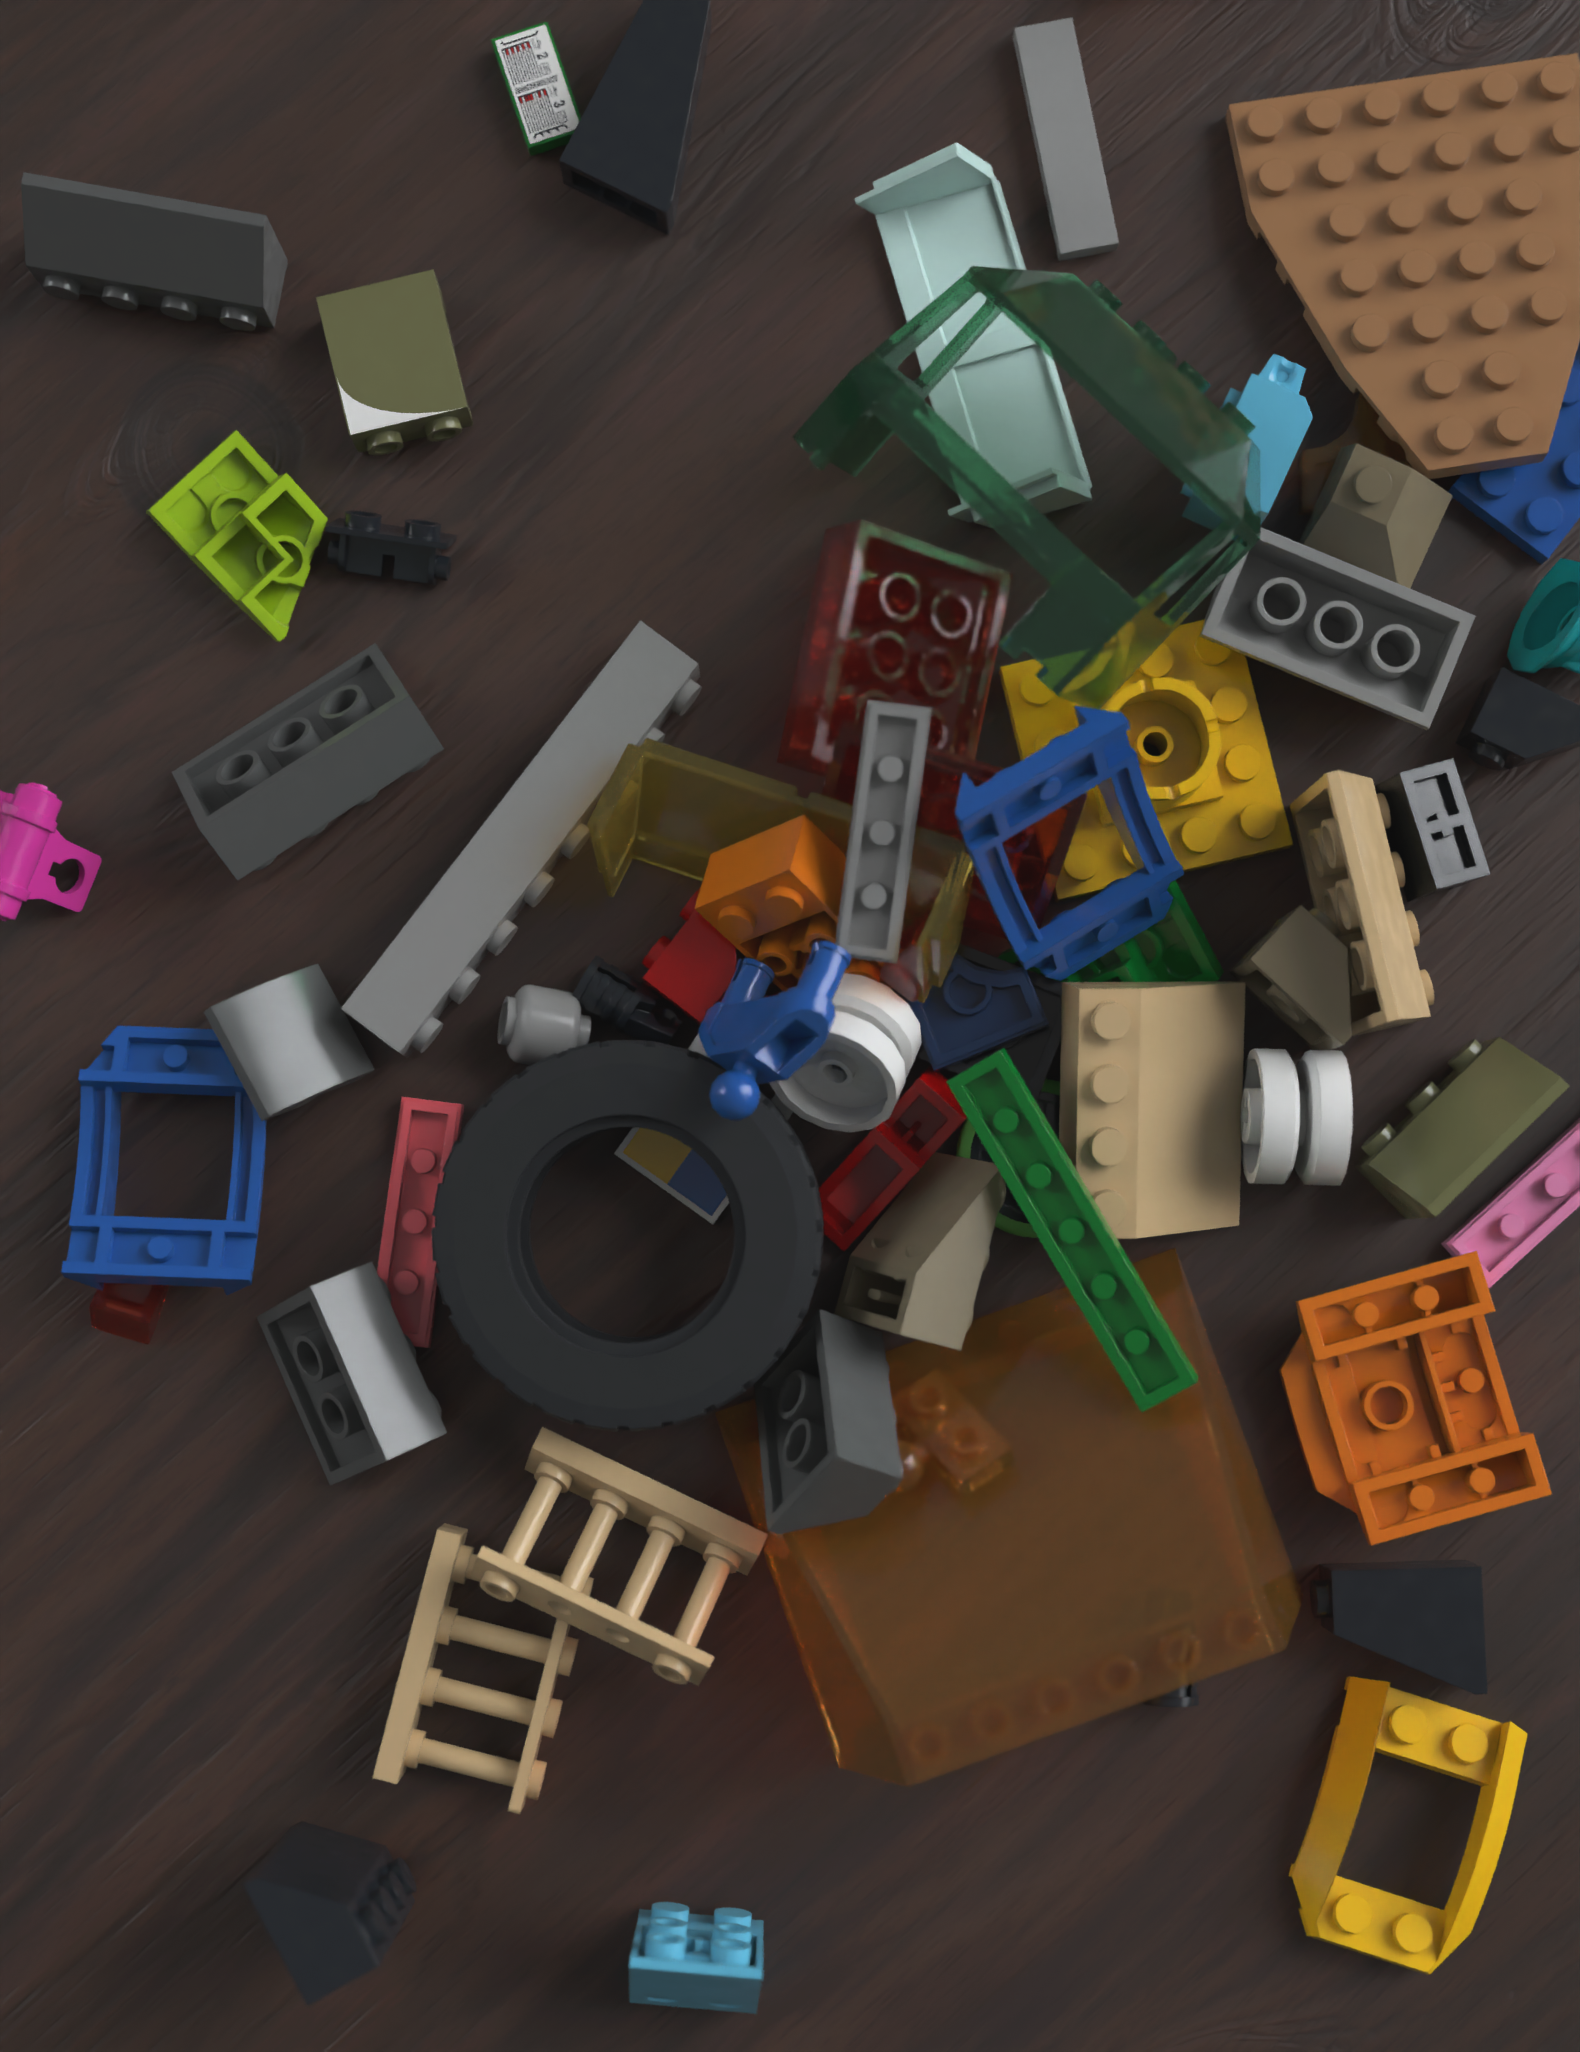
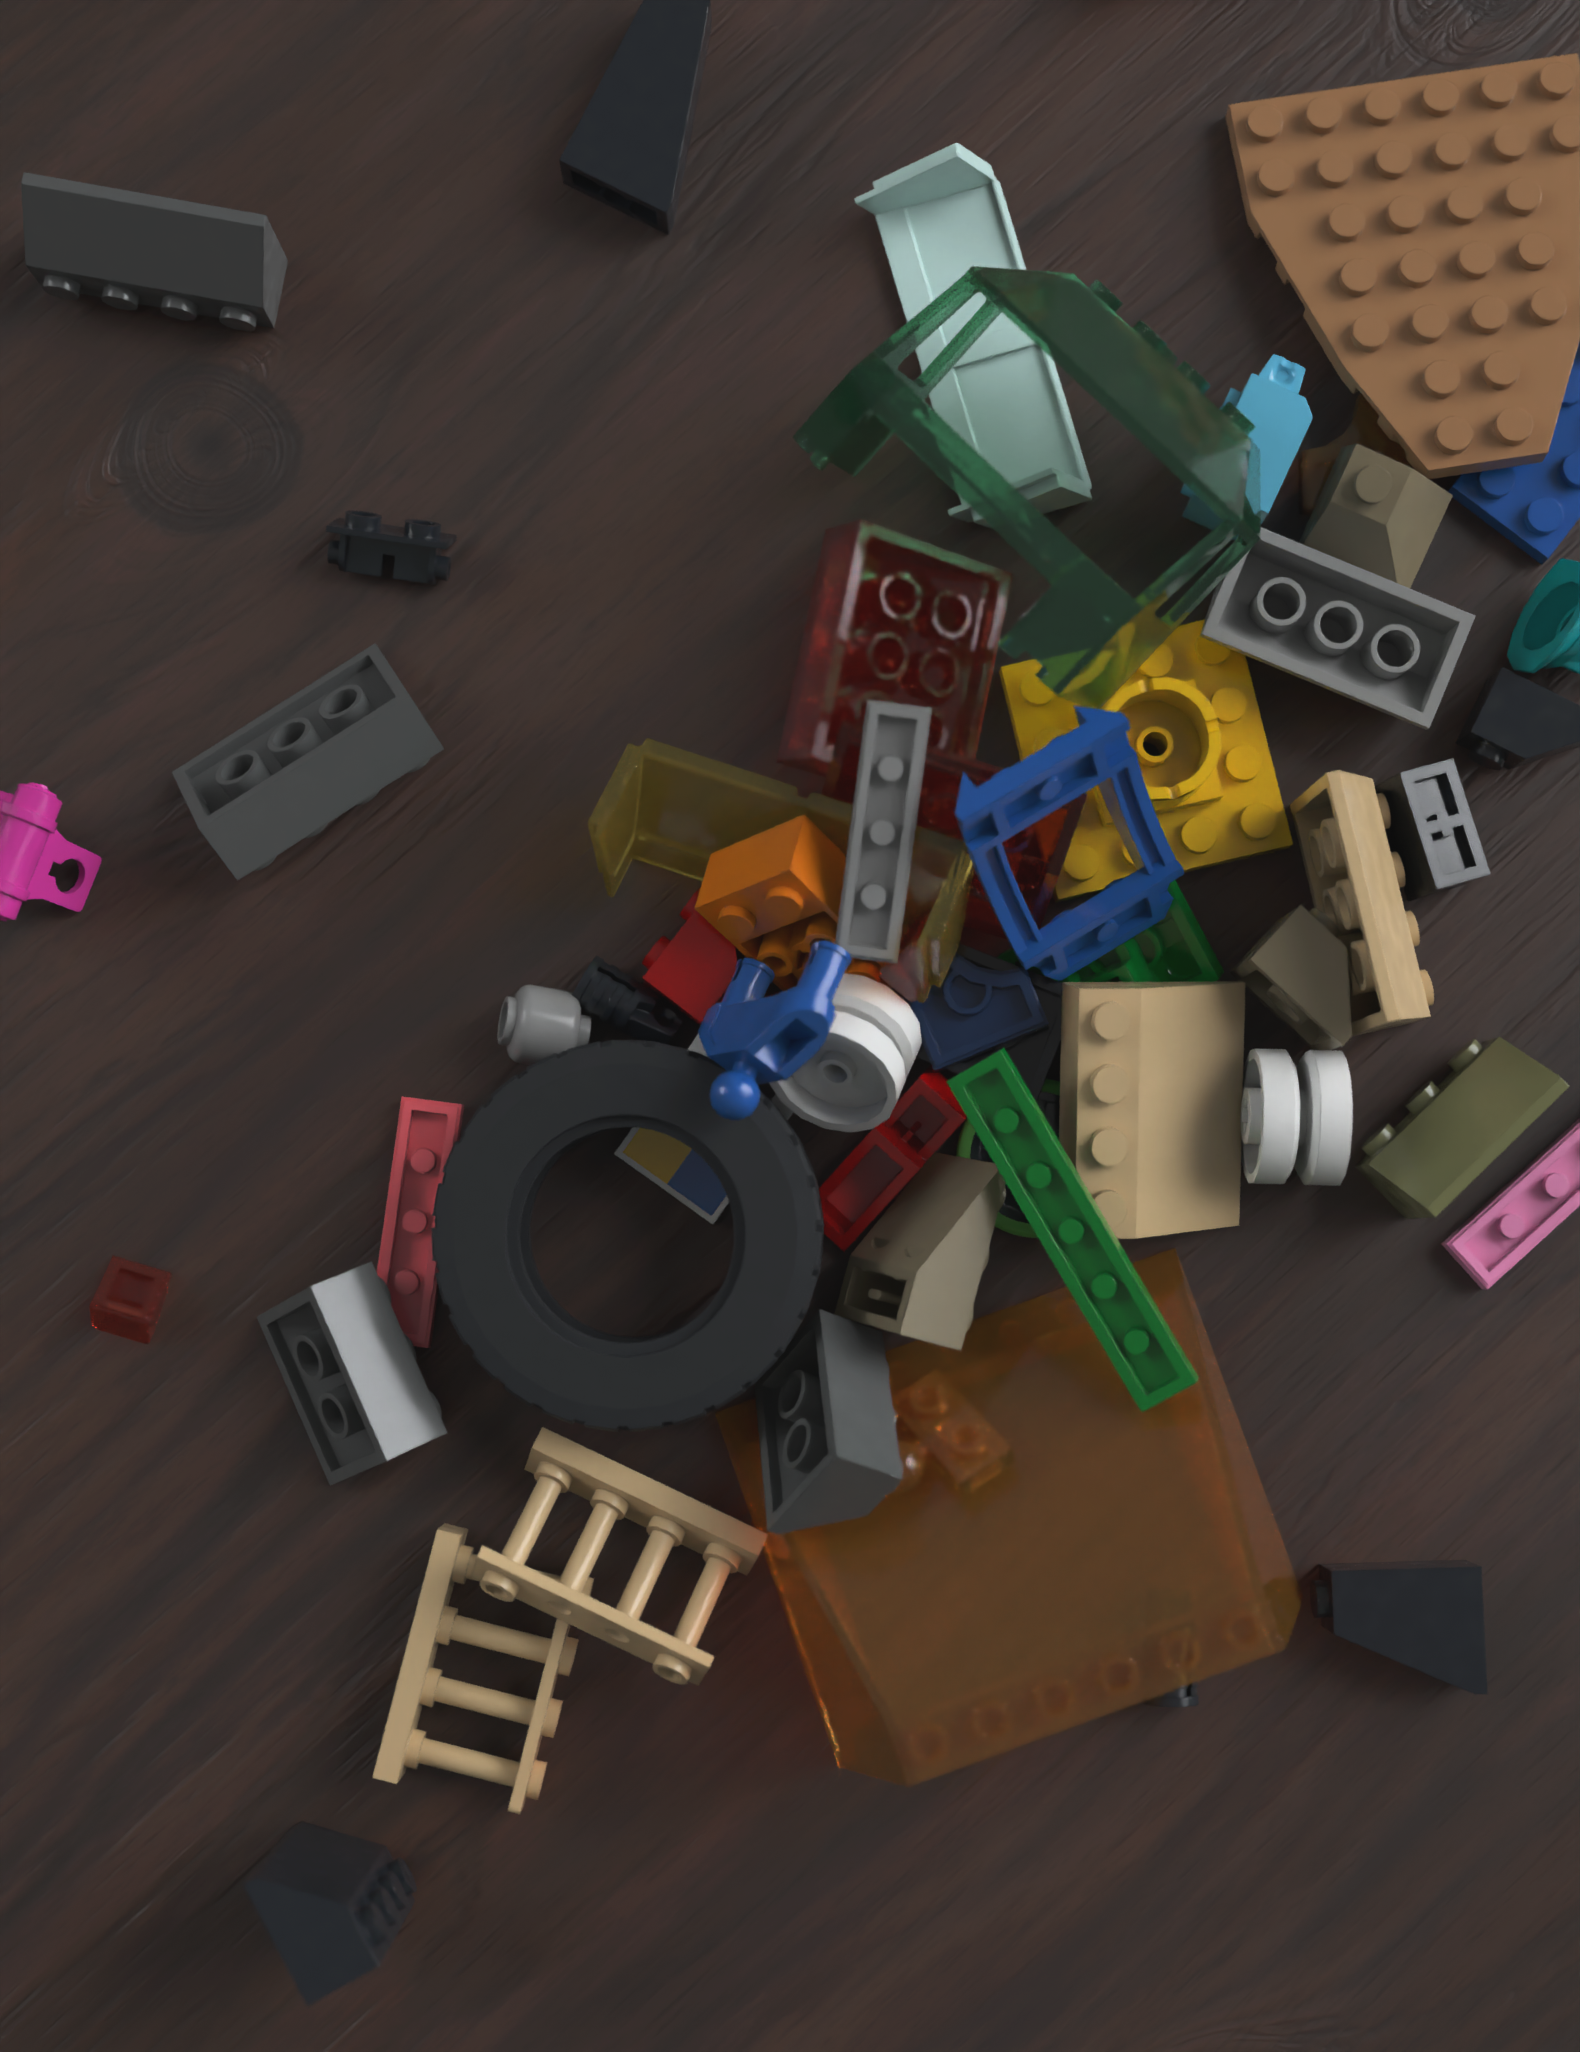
(155, 1248): blue wedge -> none
(245, 530): lime slope -> none
(289, 1041): slope -> none
(394, 363): olive panel -> none
(521, 844): light grey brick -> none
(537, 87): tile -> none
(697, 1959): medium azure slope -> none
(1065, 139): light grey tile -> none
(1408, 1402): orange slope -> none
(1430, 1737): yellow wedge -> none

